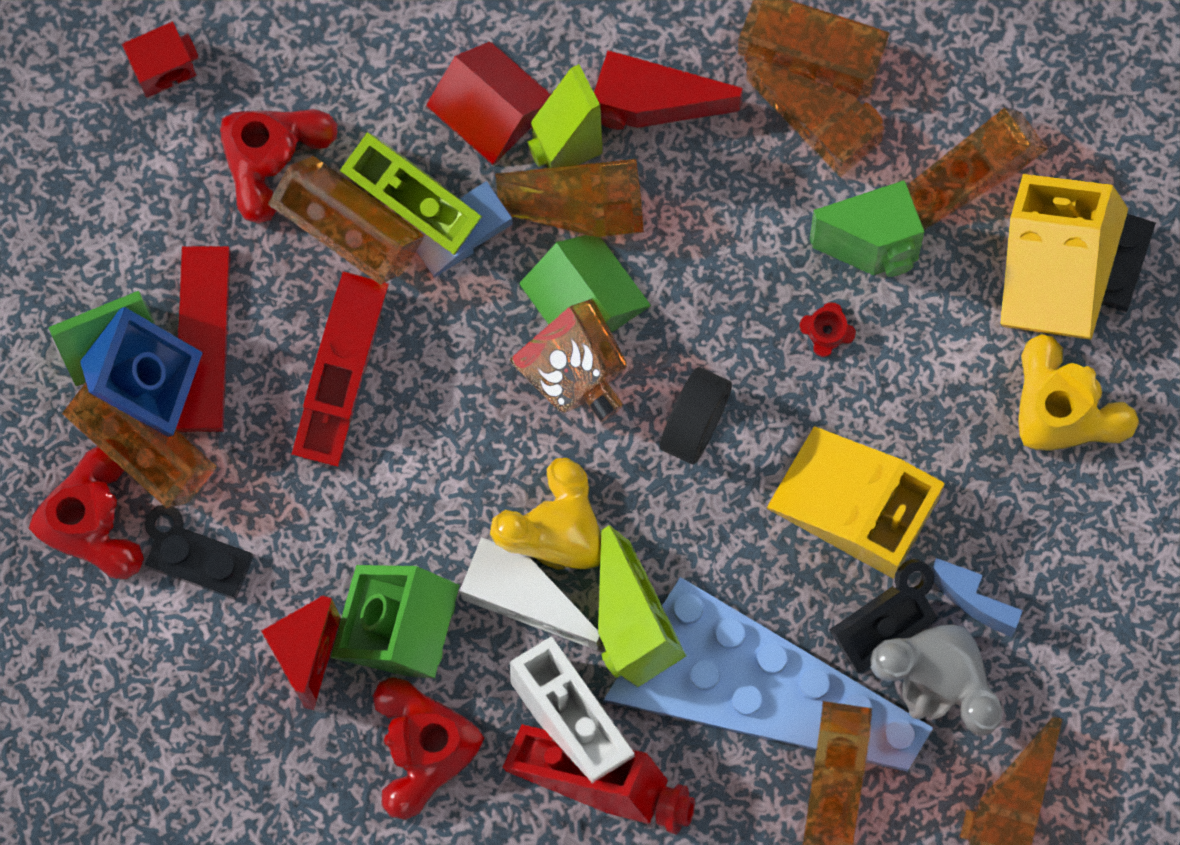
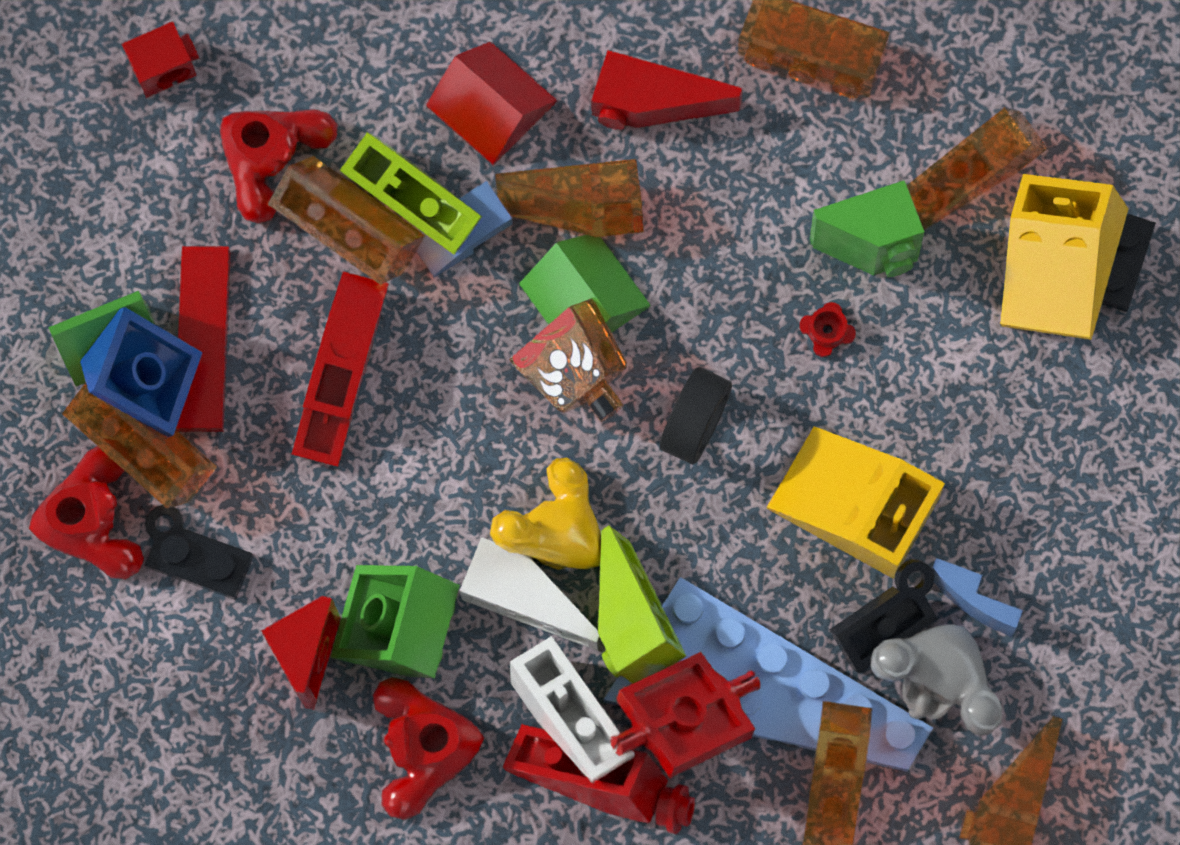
(568, 124): lime slope -> none
(685, 714): none -> red plate
(824, 116): clear orange slope -> none
(1061, 403): yellow head -> none

